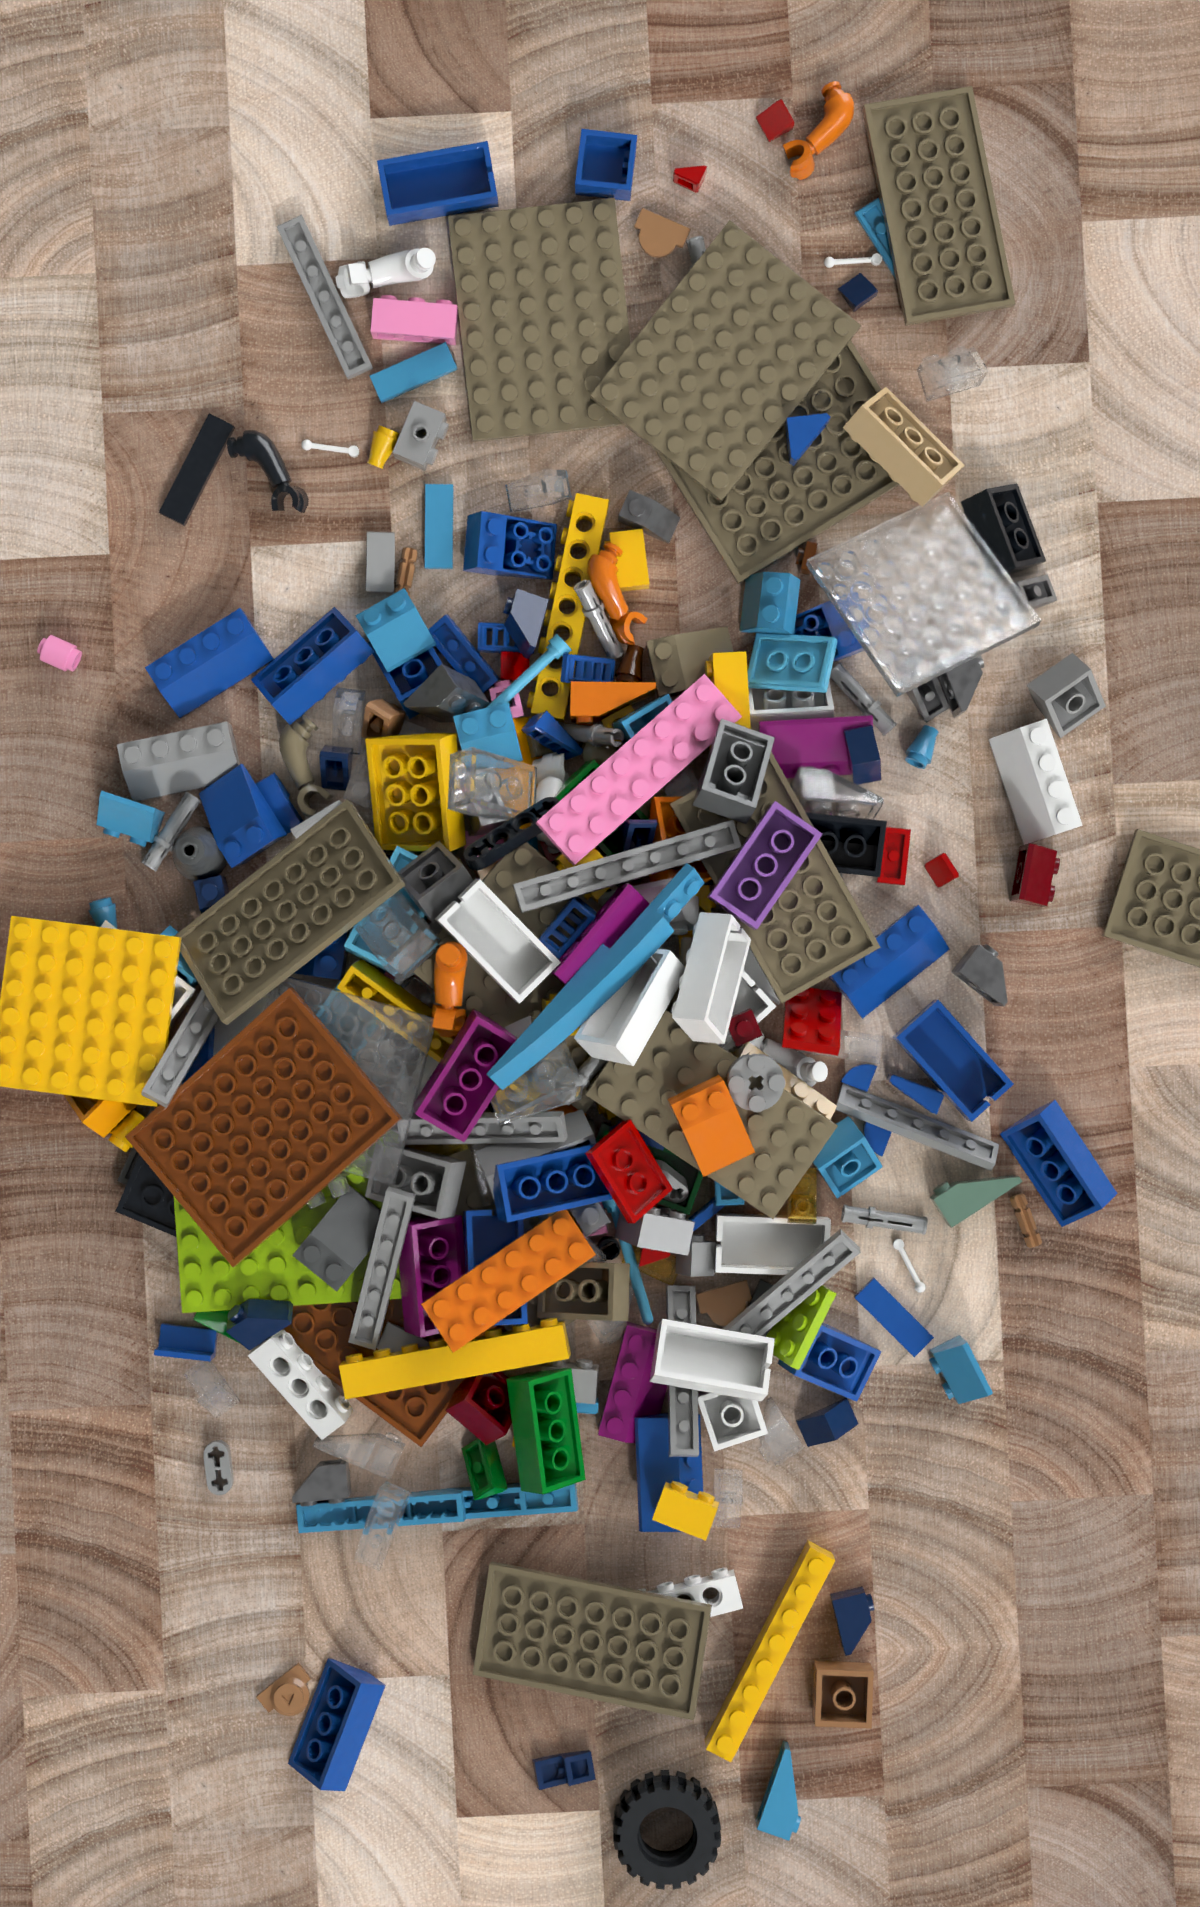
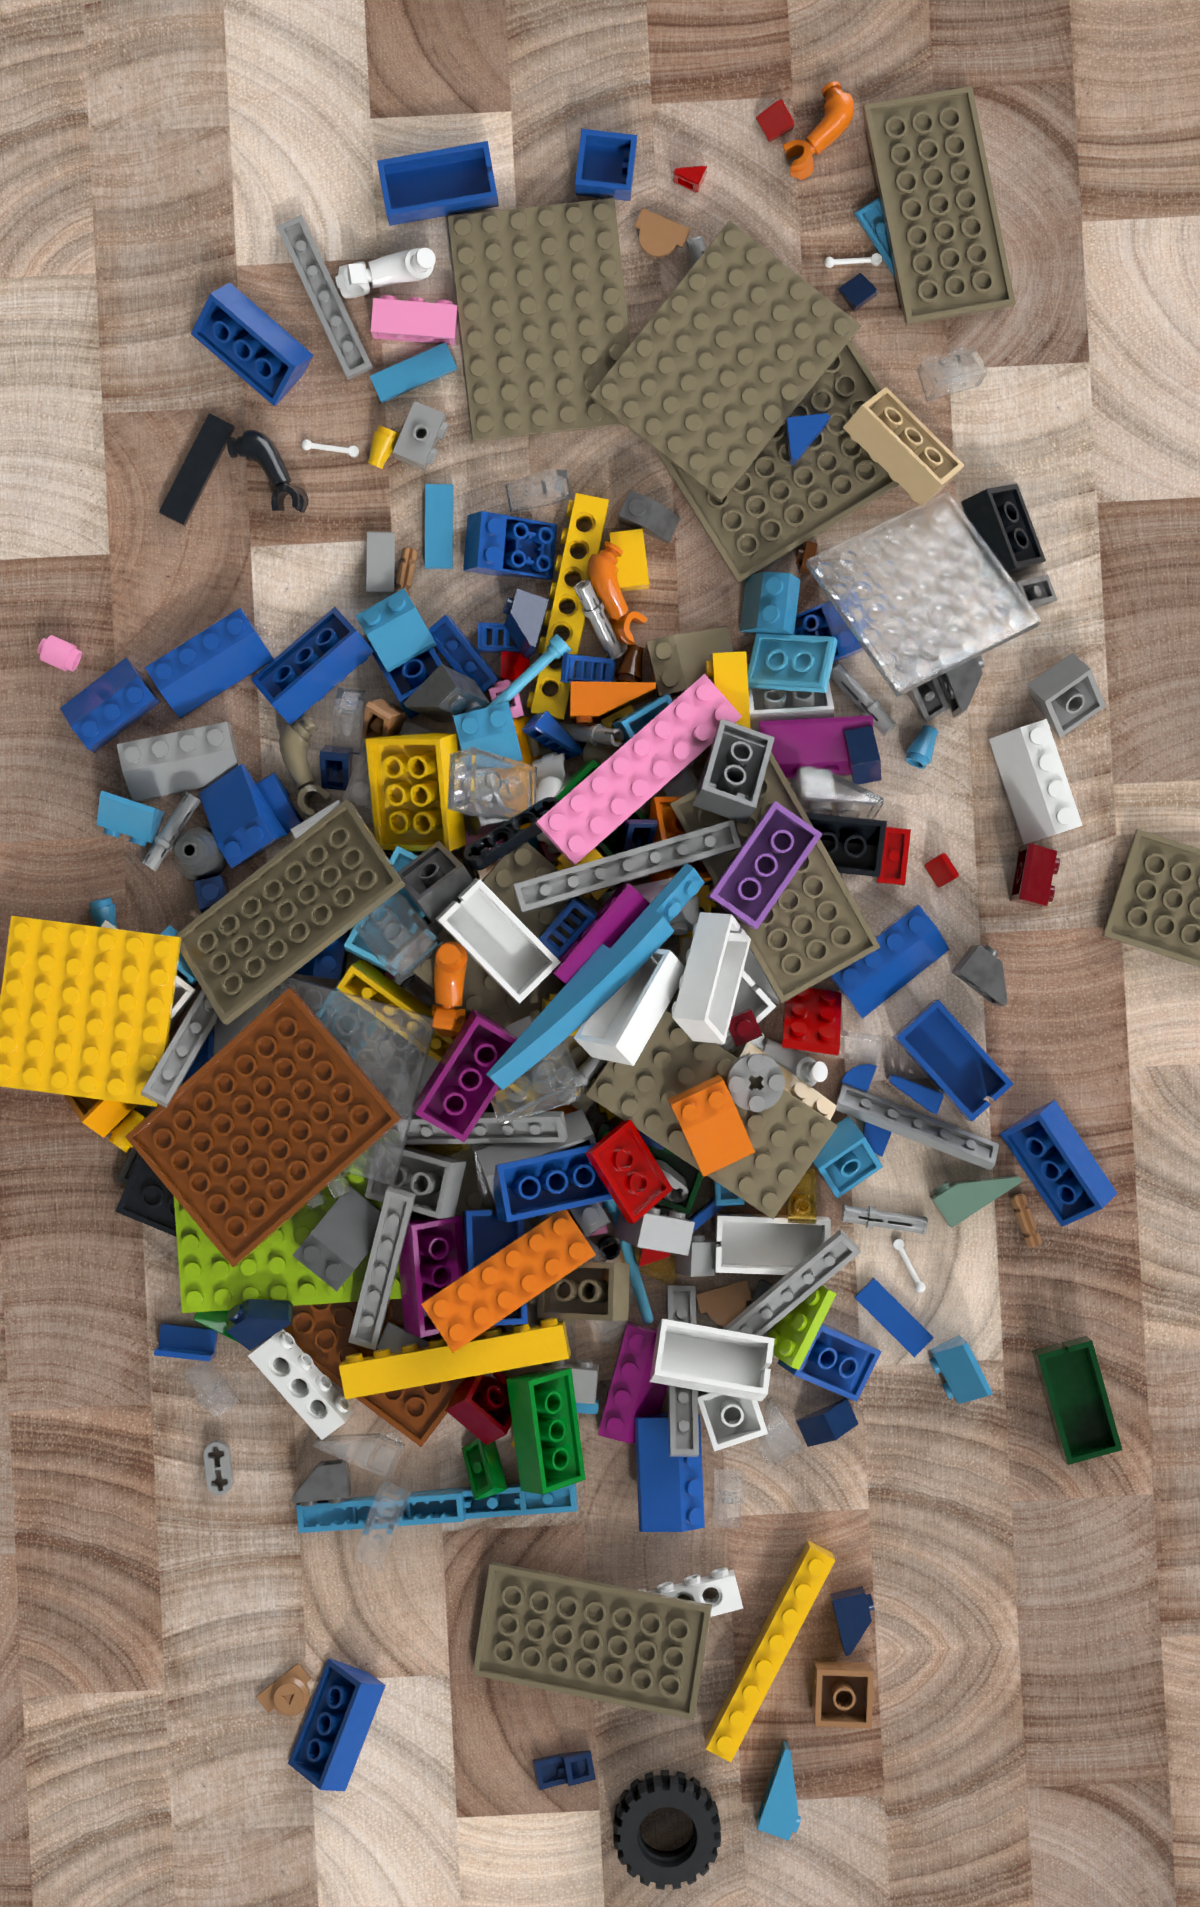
(109, 705): none -> blue slope
(251, 343): none -> blue slope
(686, 1510): yellow brick -> none
(1077, 1400): none -> dark green piece

